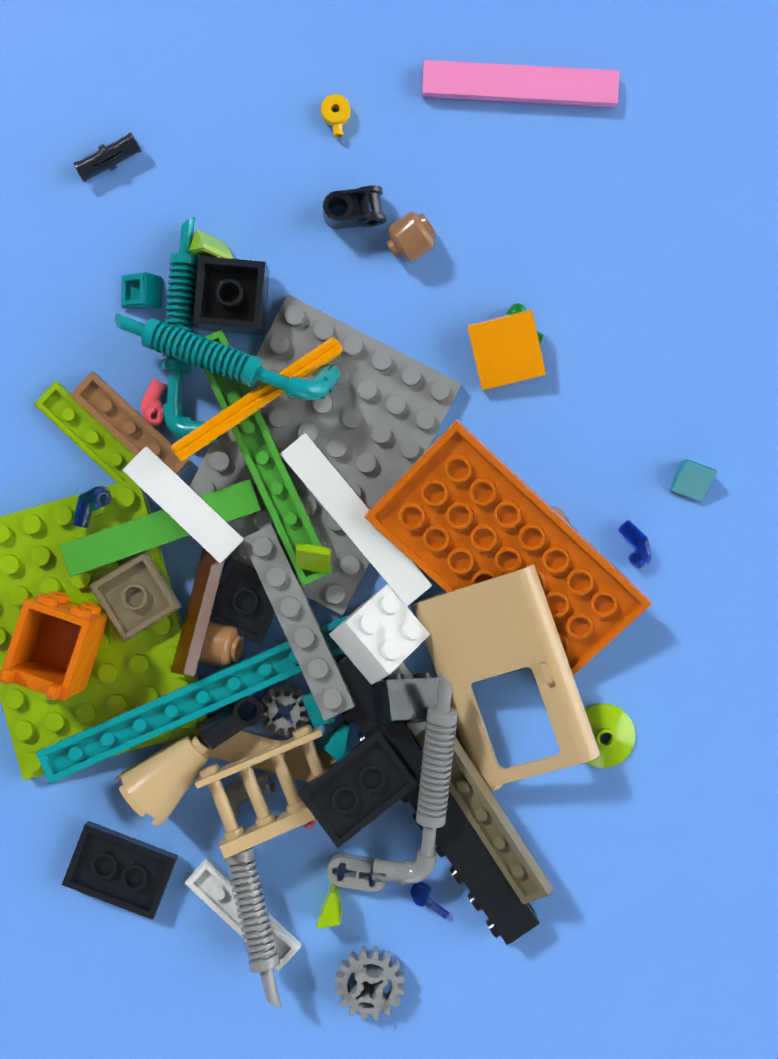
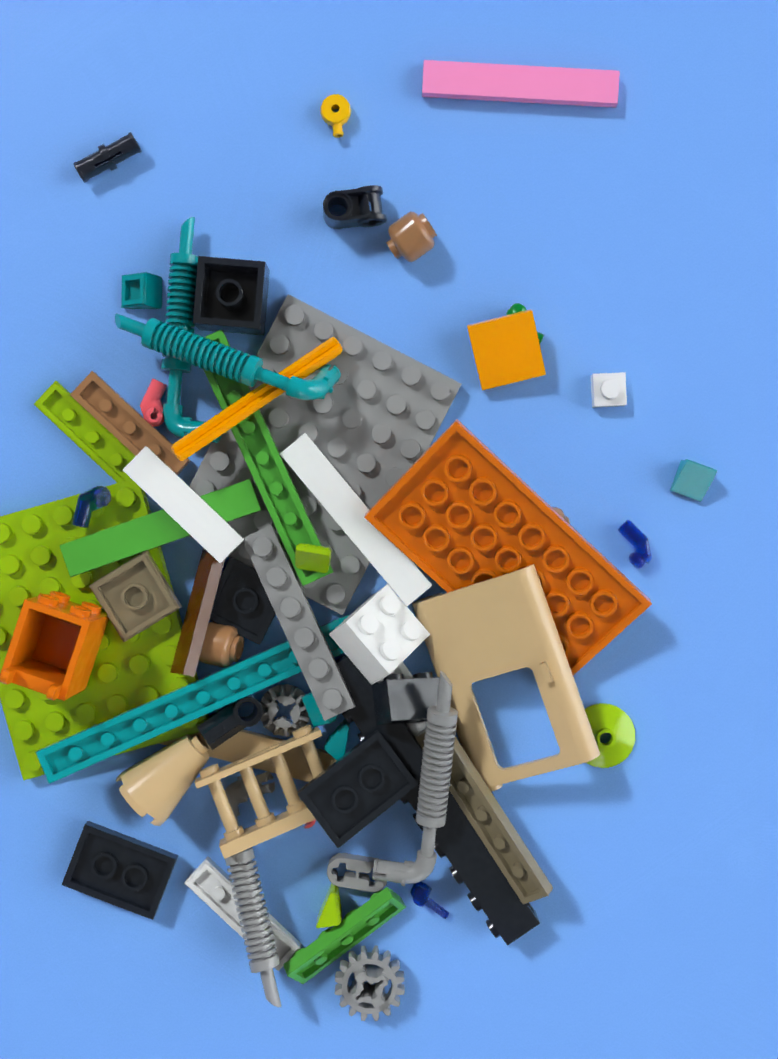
(209, 246): lime slope -> none
(341, 938): none -> bright green plate
(608, 389): none -> white plate

